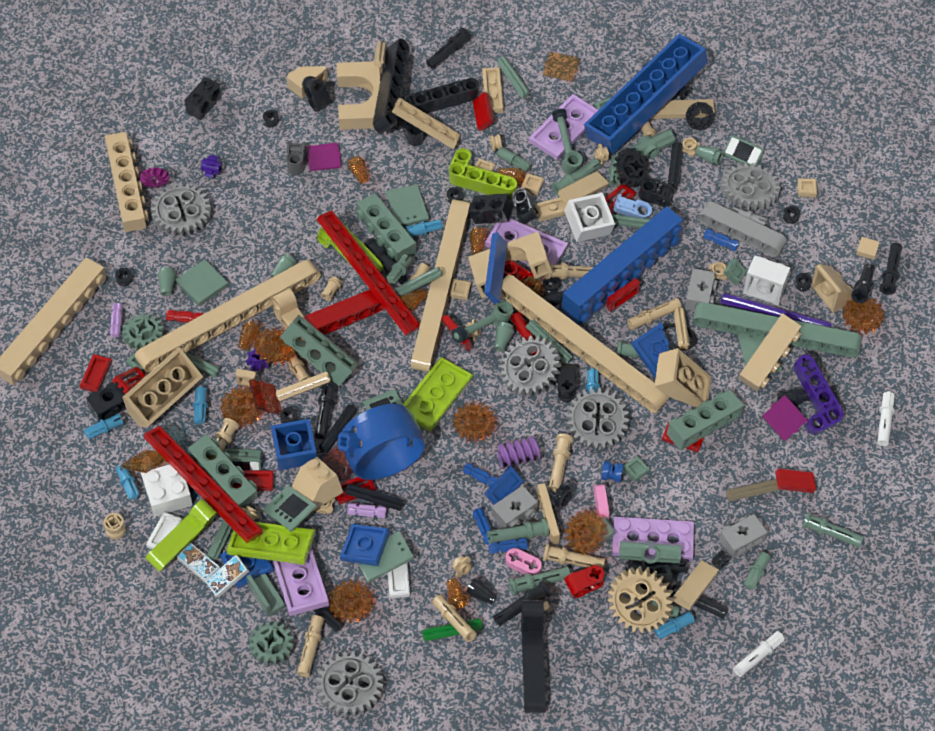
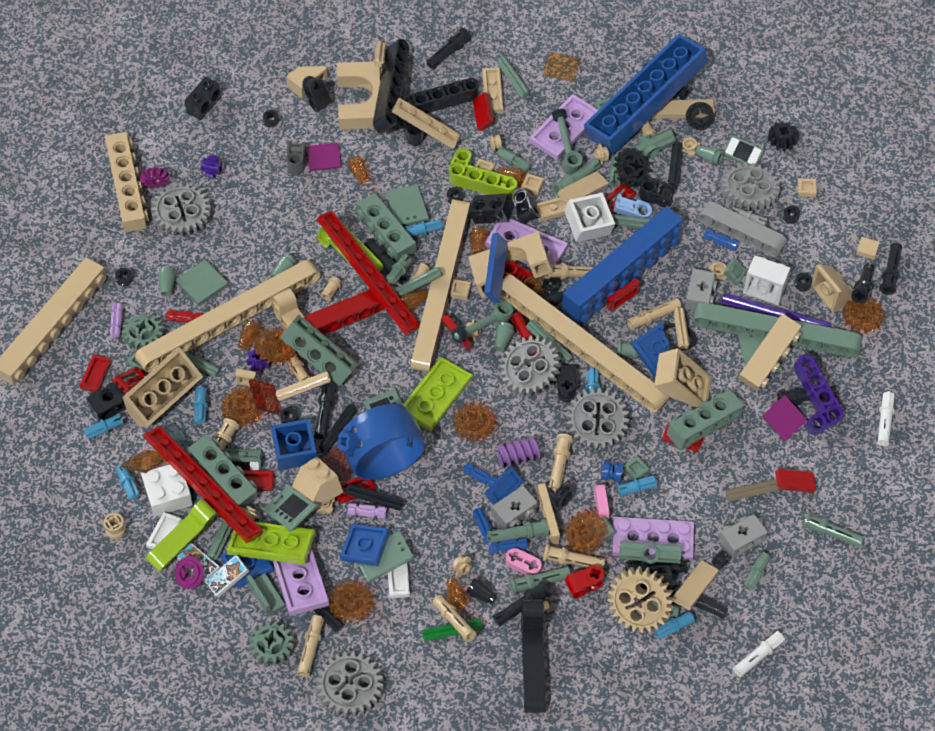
(181, 572): none -> magenta gear
(636, 486): none -> dark azure axle
(783, 136): none -> black gear

